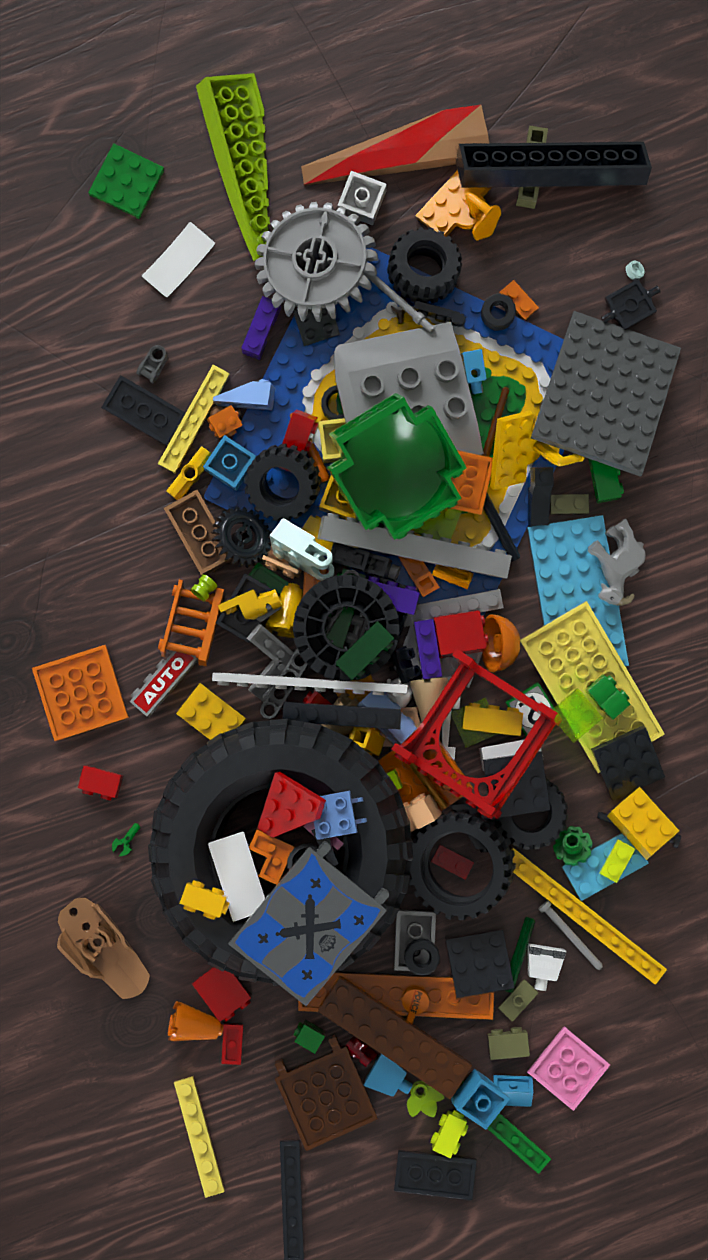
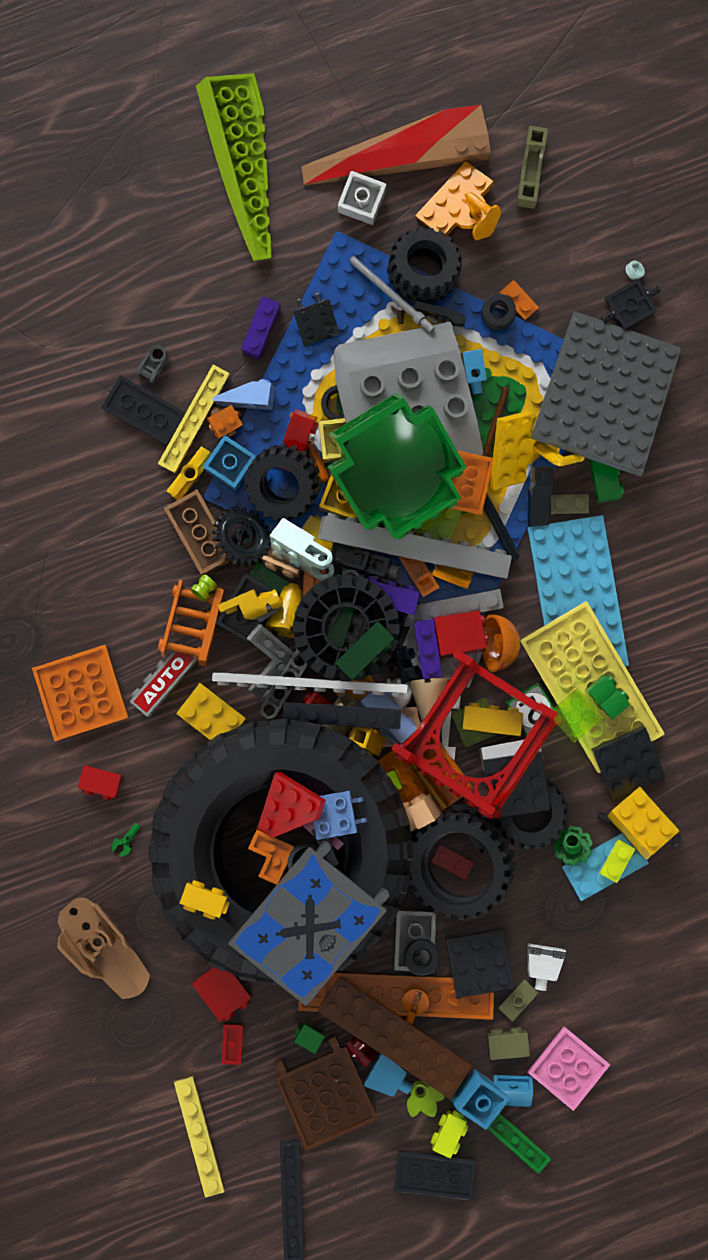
(126, 181): green plate -> none
(179, 260): white sticker -> none
(192, 1024): orange cone -> none
(237, 875): white sticker -> none
(299, 245): light grey gear -> none
(521, 948): dark green axle -> none
(545, 907): light grey bar -> none
(552, 164): black brick -> none
(587, 918): yellow plate -> none
(619, 564): light grey animal -> none

